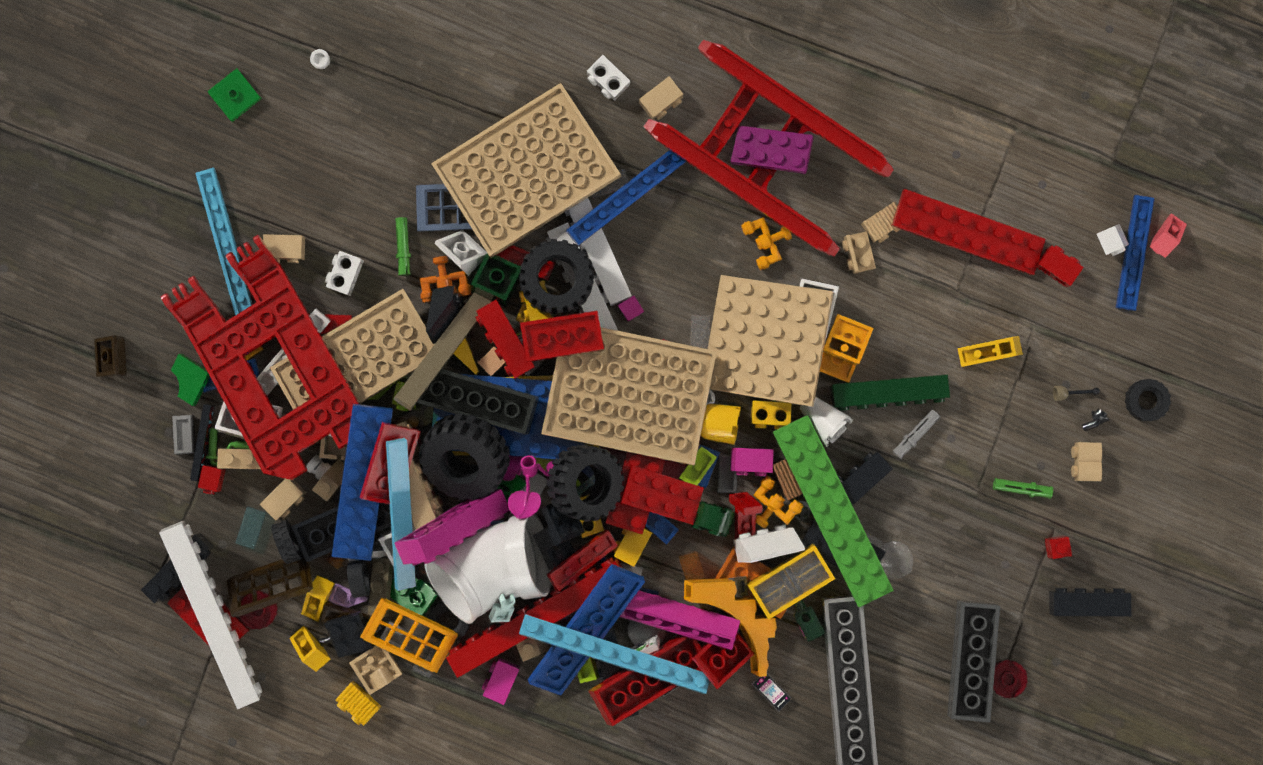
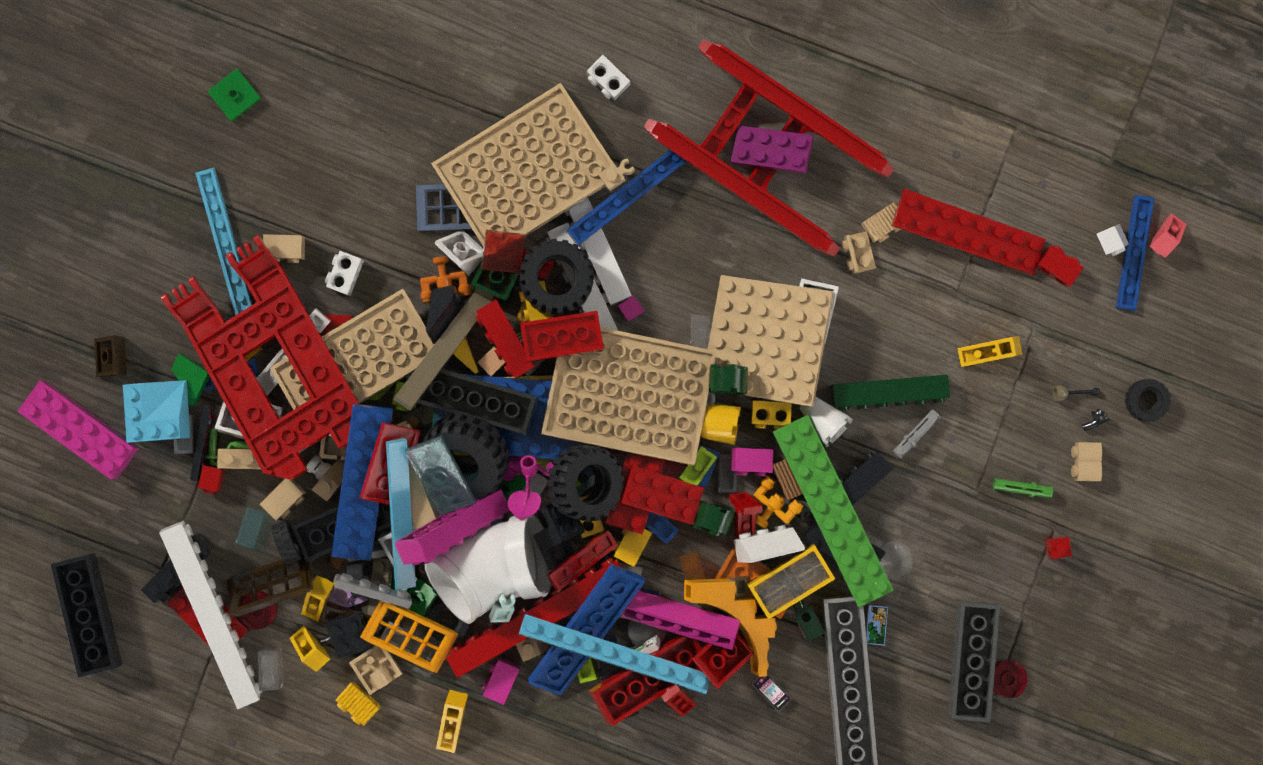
(78, 429): none -> dark pink brick
(86, 615): none -> black brick
(156, 411): none -> medium azure slope
(270, 669): none -> clear brick
(320, 59): white tile -> none
(366, 588): none -> light grey plate
(402, 247): bright green pin -> none
(440, 475): none -> clear light blue plate
(451, 721): none -> yellow slope
(502, 251): none -> clear red plate
(614, 176): none -> tan plate
(661, 99): tan brick -> none
(678, 700): none -> red plate
(728, 380): none -> dark green brick
(766, 241): light orange piece -> none
(844, 347): light orange bracket -> none
(876, 624): none -> tile
(1089, 602): black brick -> none

